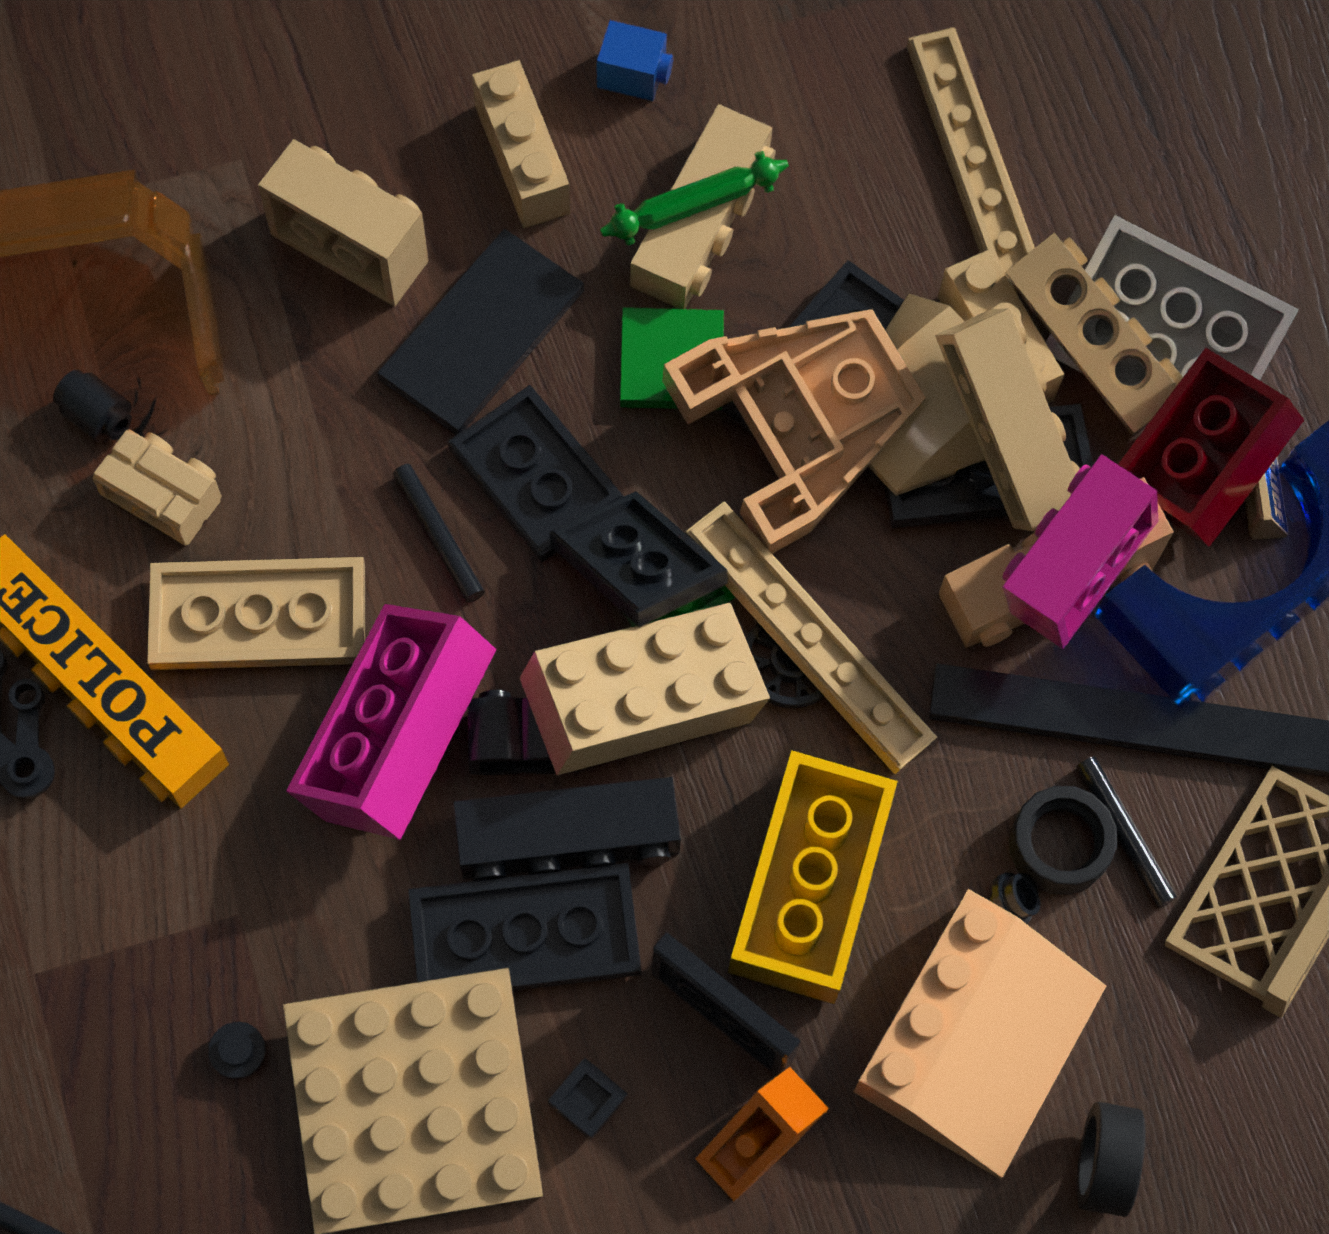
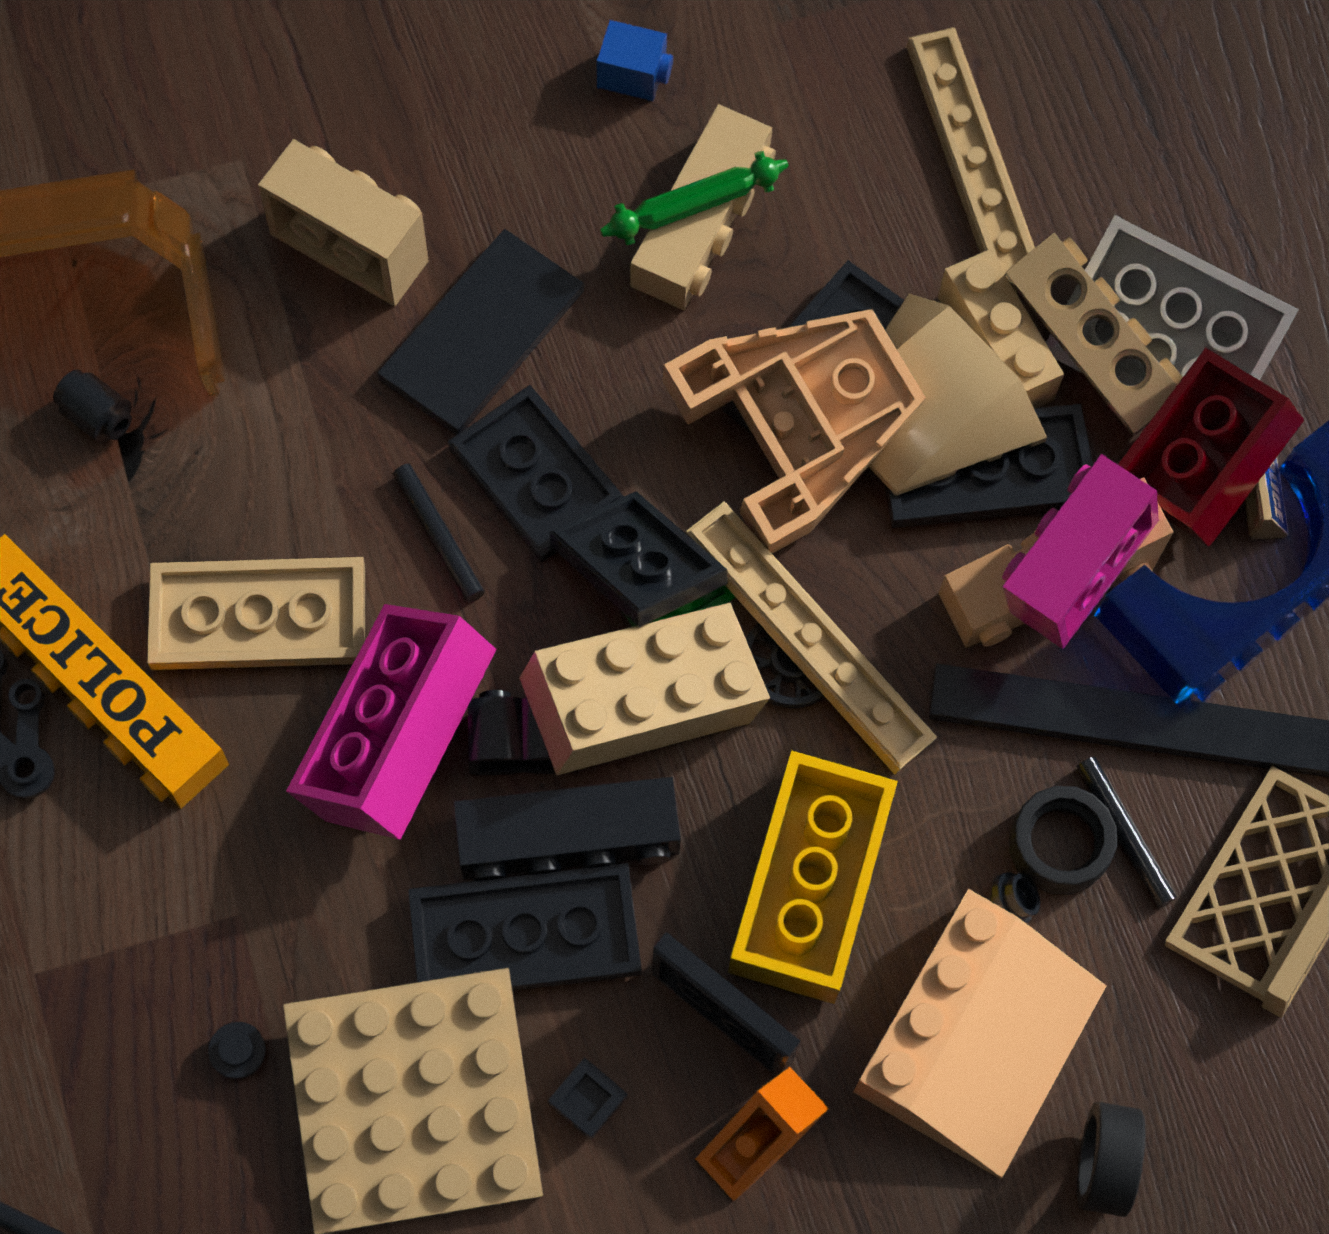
(158, 486): tan brick -> none
(521, 144): tan brick -> none
(653, 339): green tile -> none
(1010, 414): tan brick -> none

